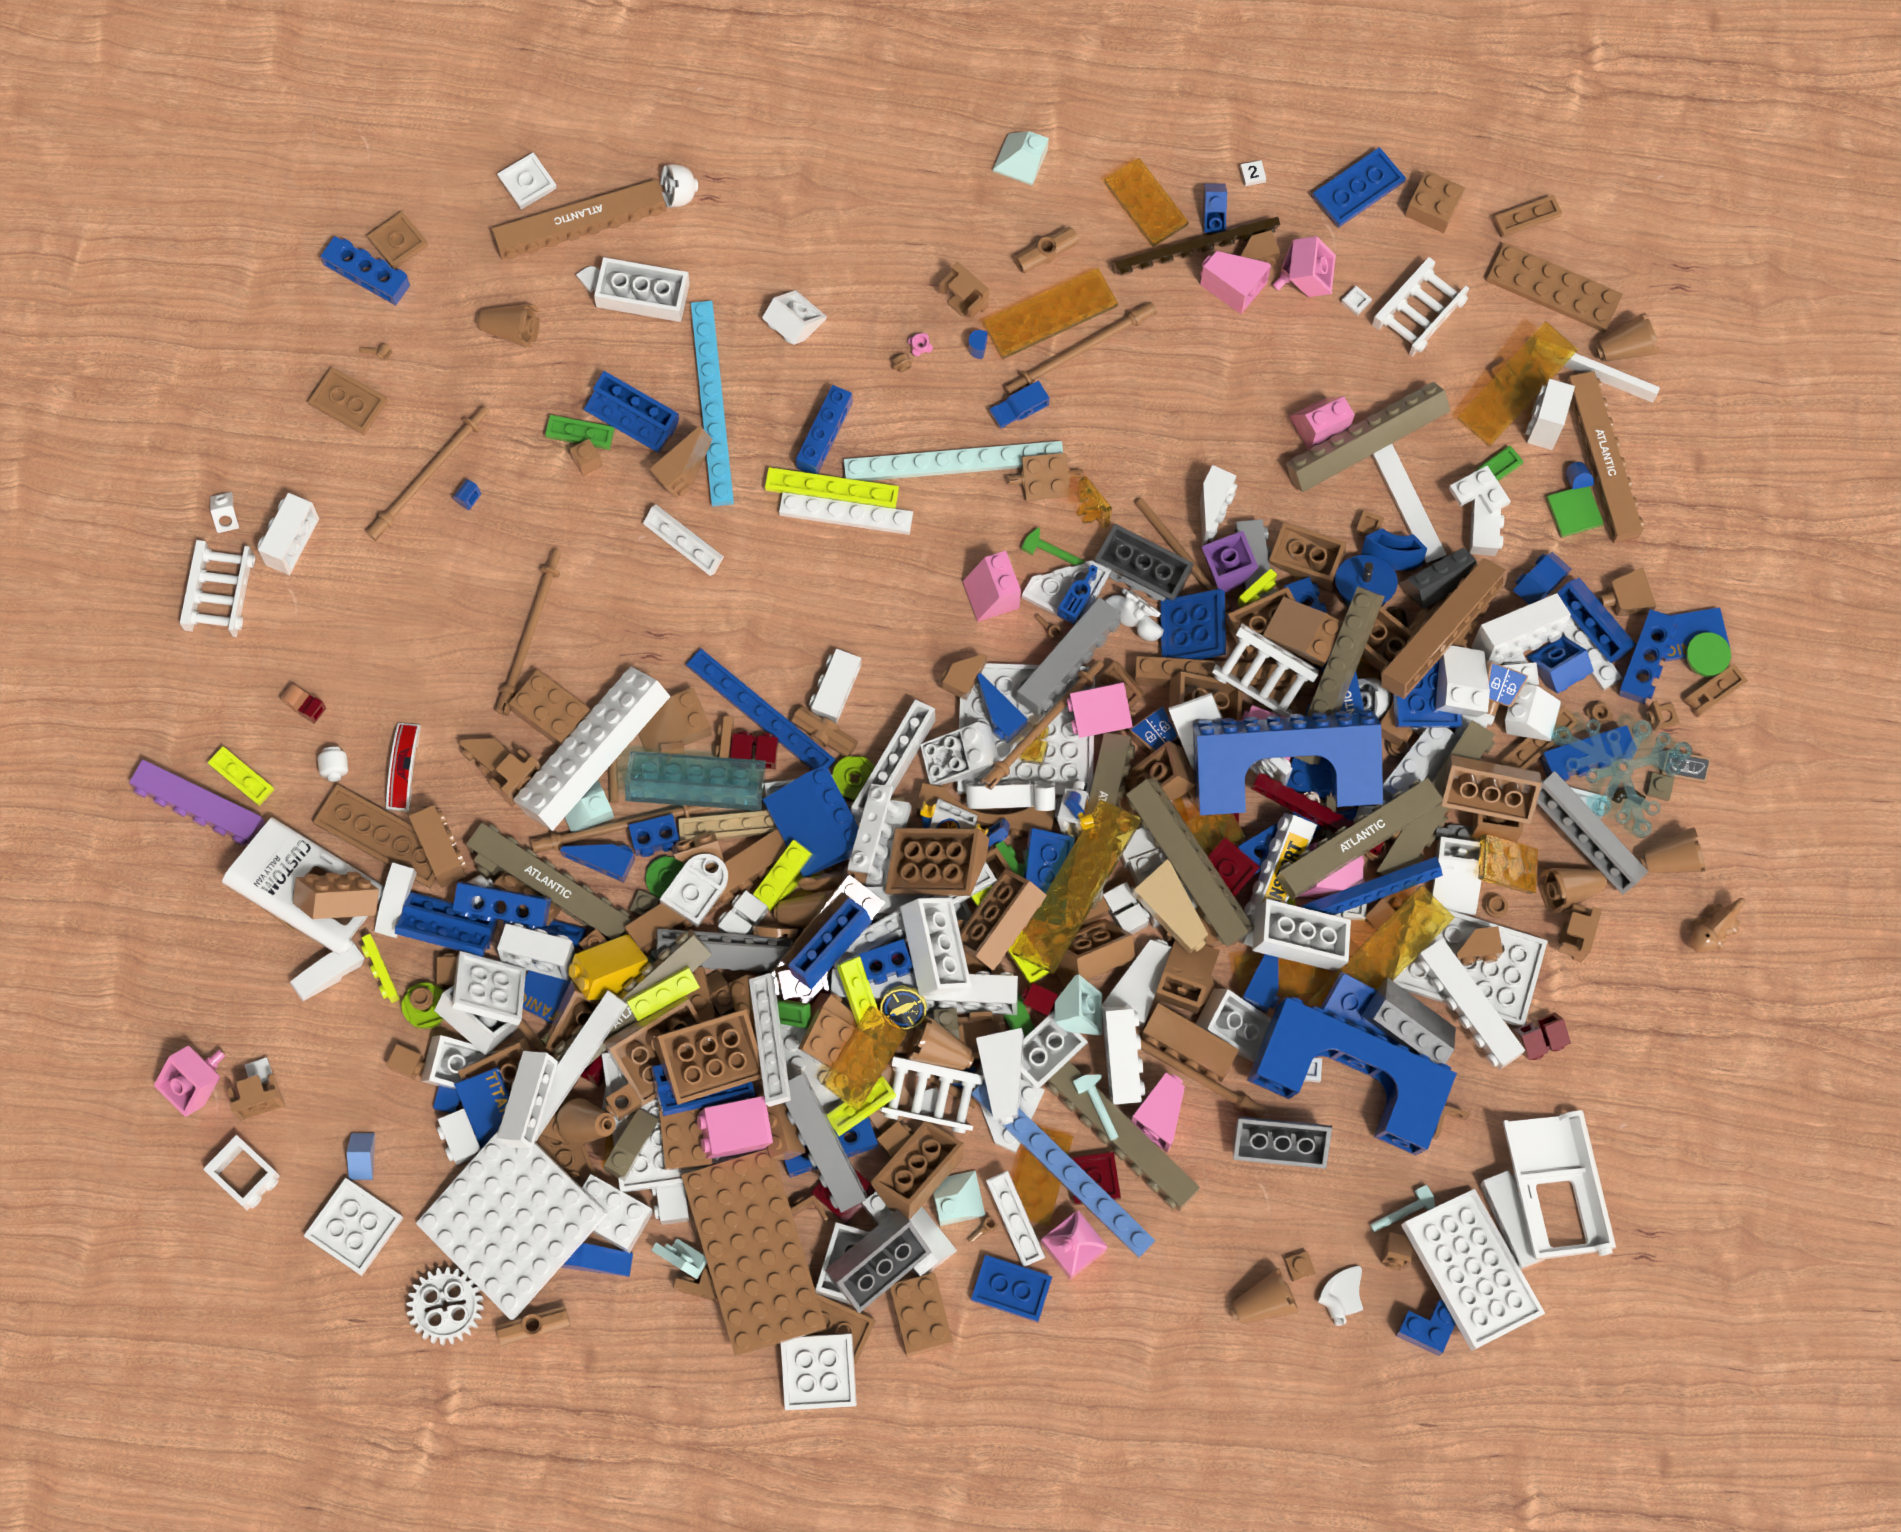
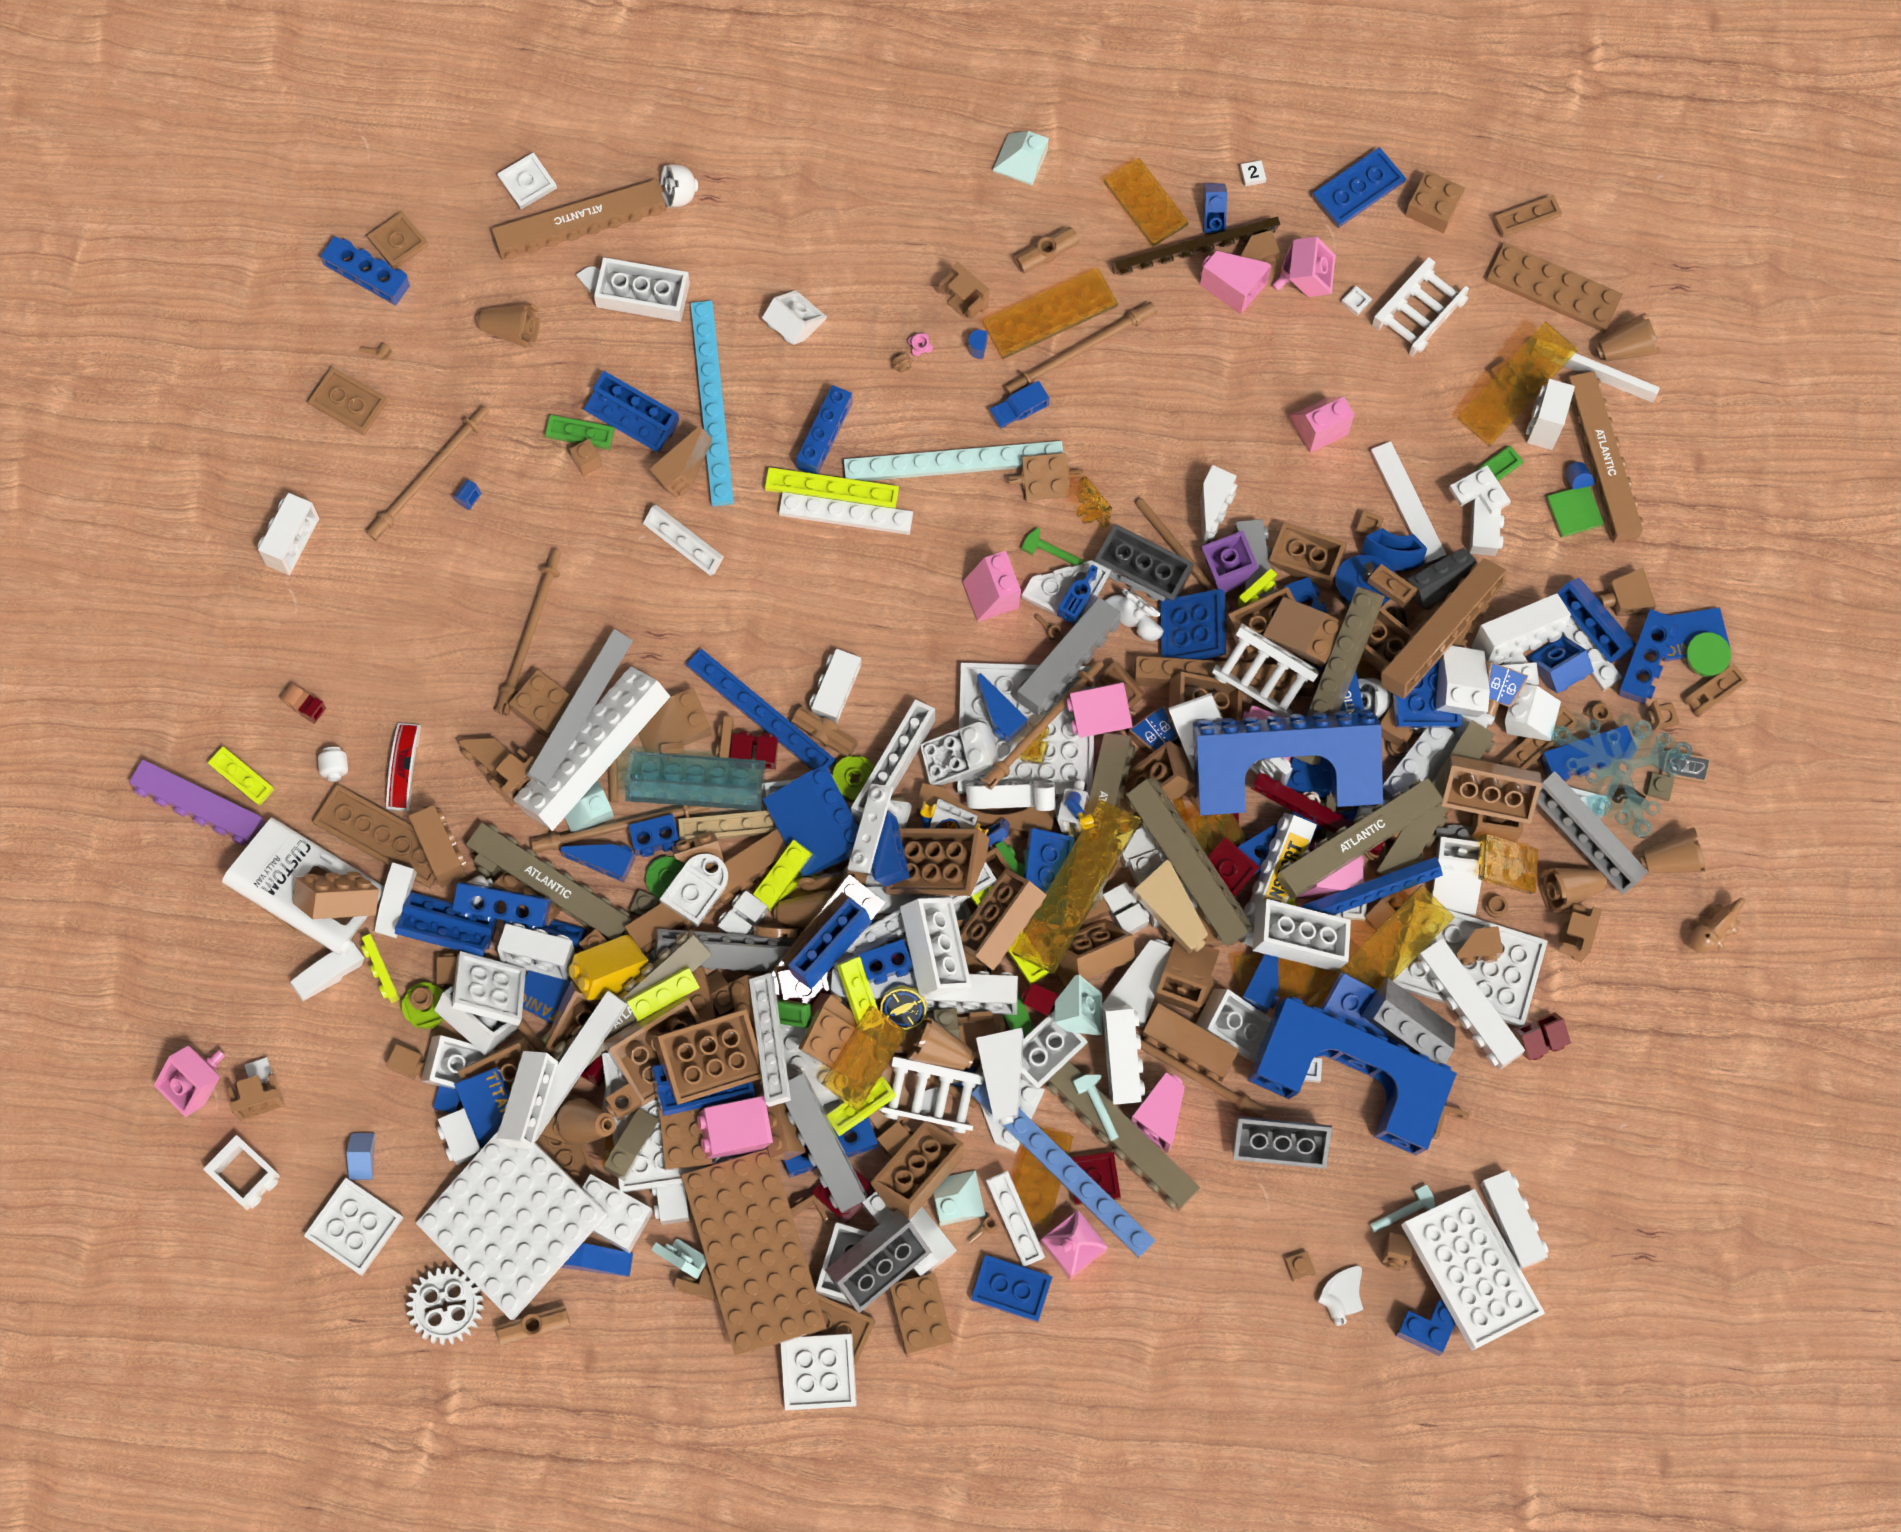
(199, 575): white fence -> none
(220, 506): white bracket -> none
(579, 708): none -> light grey tile
(890, 859): none -> blue slope
(963, 675): medium nougat slope -> none
(1265, 1300): medium nougat cone -> none
(1368, 436): dark tan brick -> none
(1392, 585): none -> medium nougat plate
(1541, 579): blue brick -> none
(1559, 1152): white piece -> none

